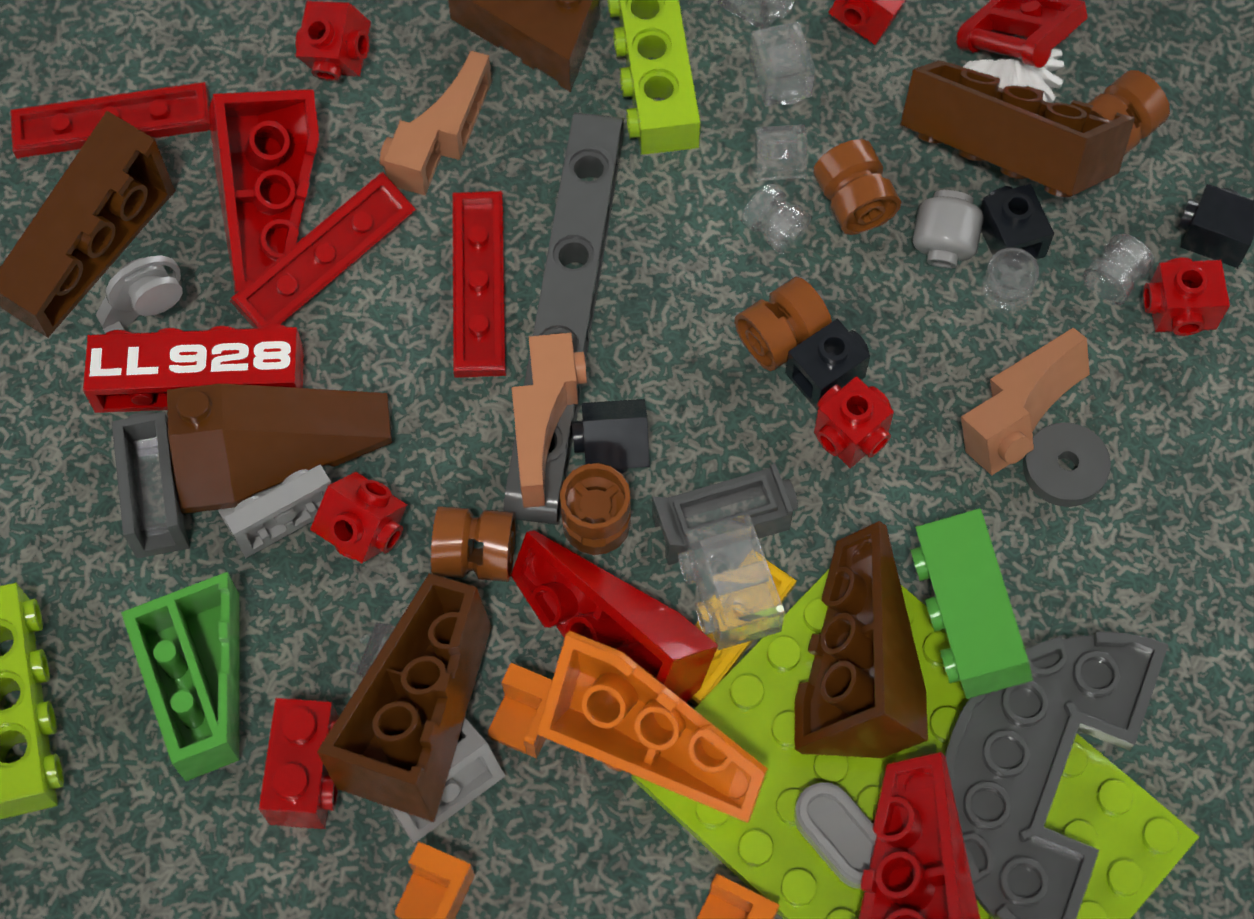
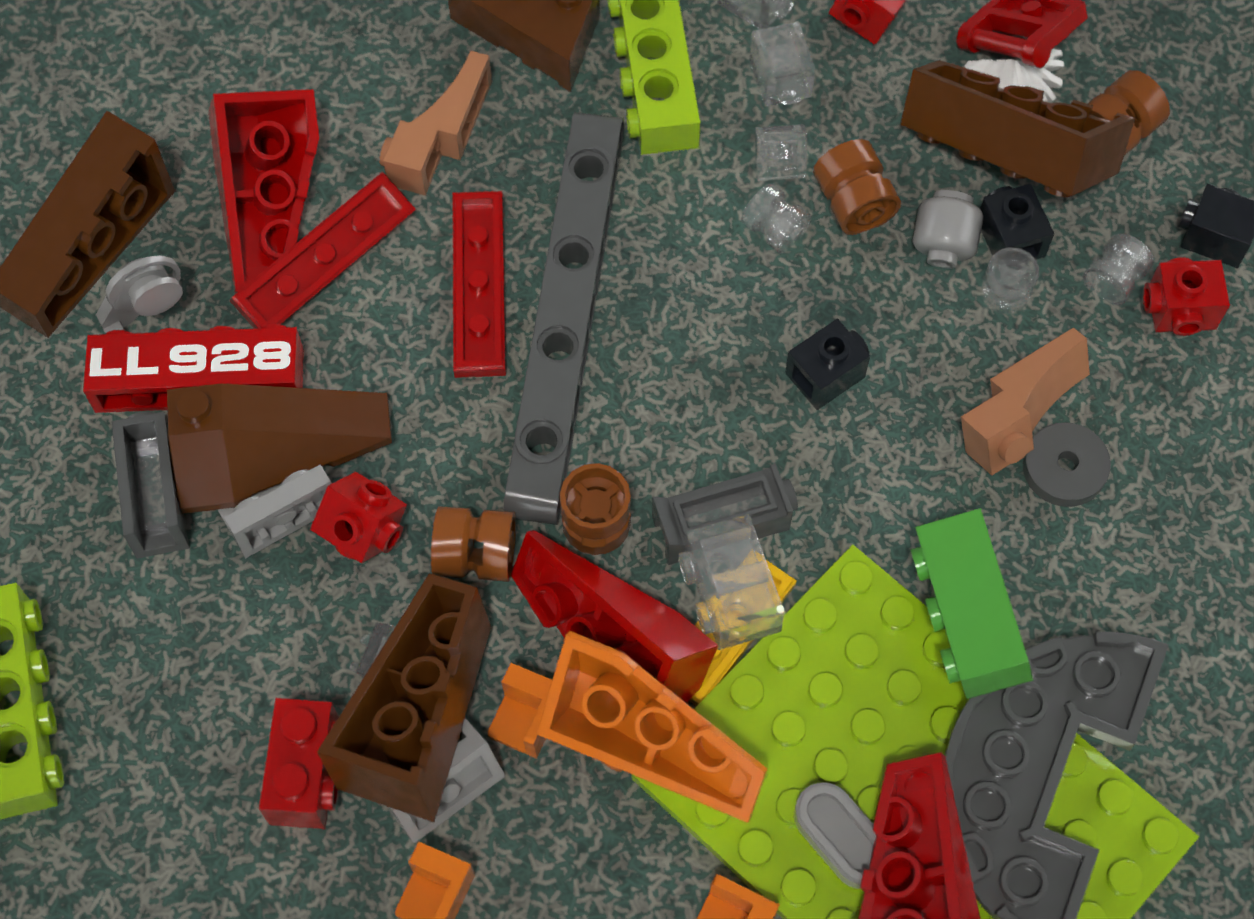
(70, 123): red tile -> none
(191, 671): bright green wedge -> none
(333, 39): red brick -> none
(540, 406): nougat slope -> none
(613, 434): black brick -> none
(782, 323): dark orange wheel -> none
(853, 421): red brick -> none
(866, 670): reddish brown wedge -> none

